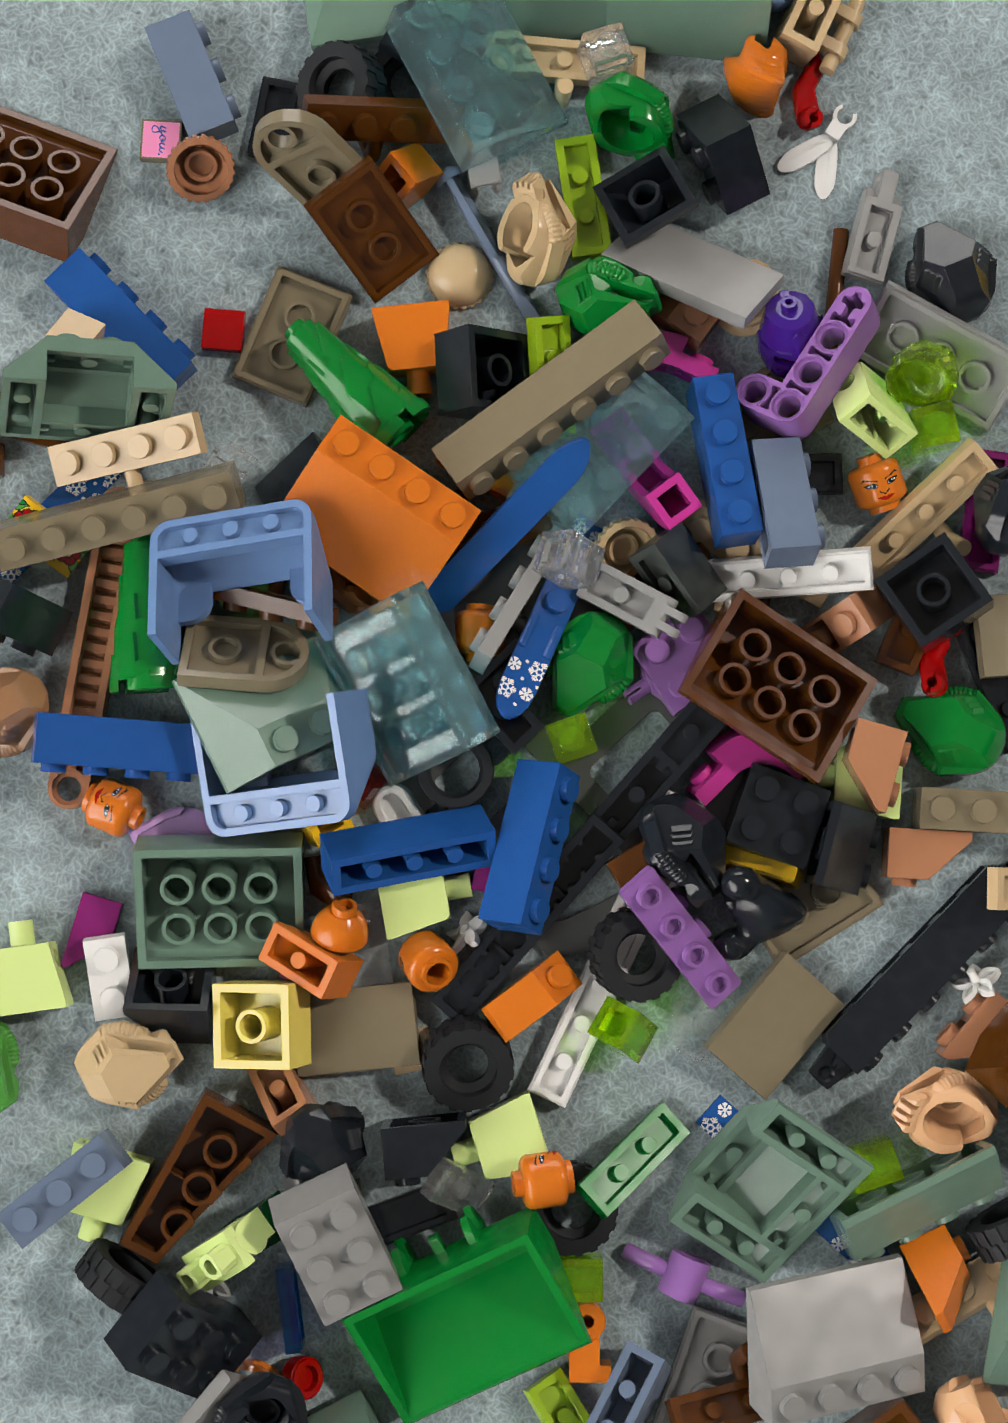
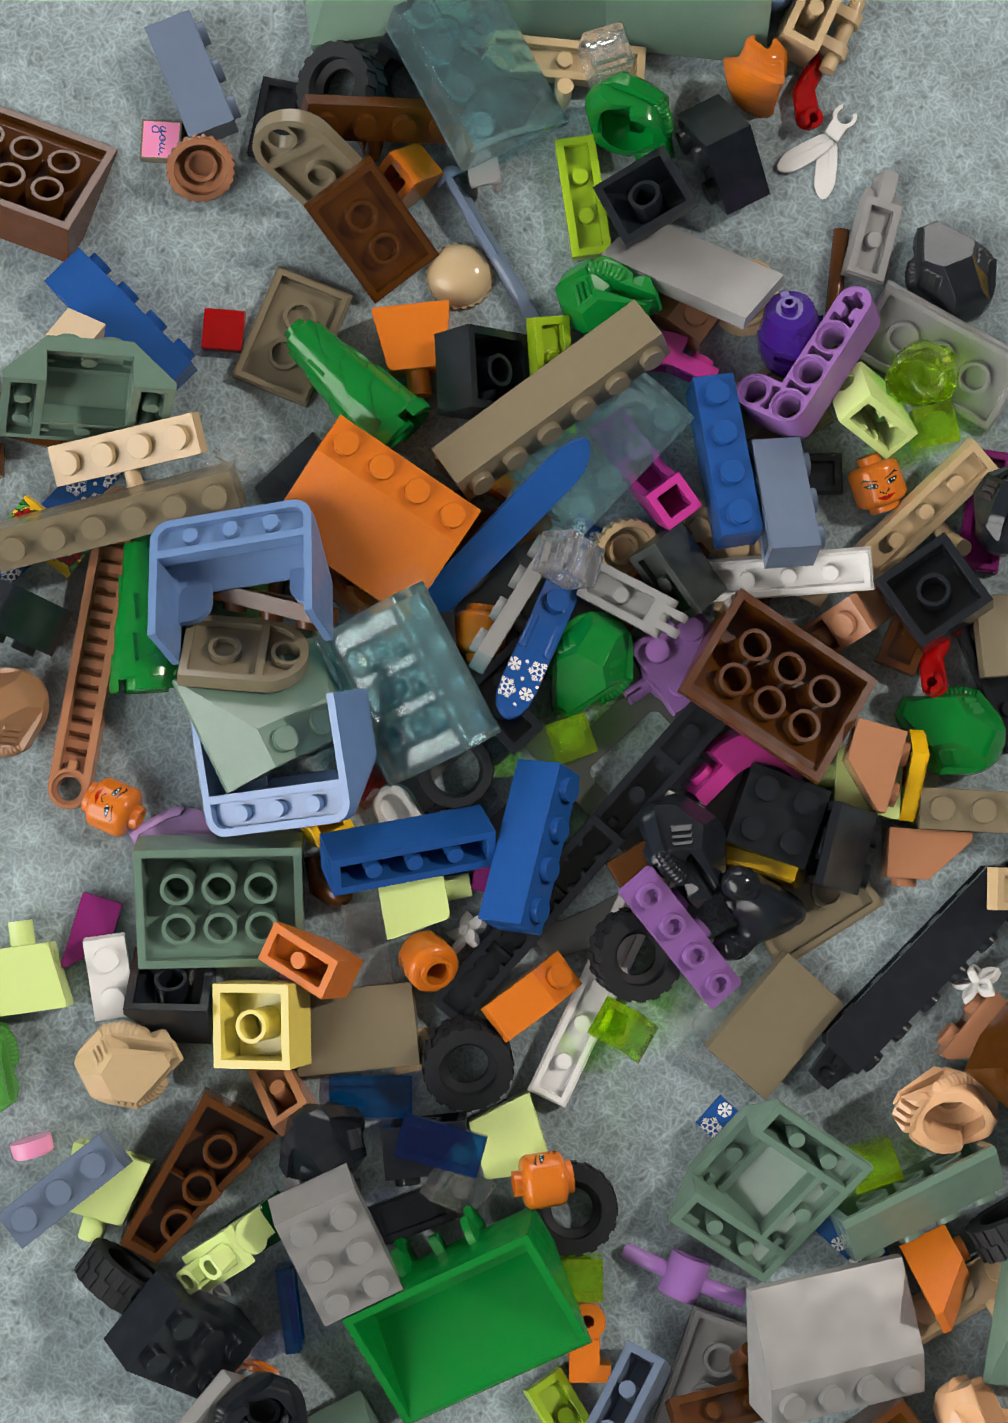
(32, 1146): none -> bright pink tile
(113, 743): blue brick -> none
(305, 1373): red tile -> none
(340, 927): orange brick -> none
(373, 1094): none -> clear blue tile
(440, 1145): none -> clear blue tile
(536, 245): tan helmet -> none
(632, 1160): plate -> none
(914, 775): none -> yellow tile

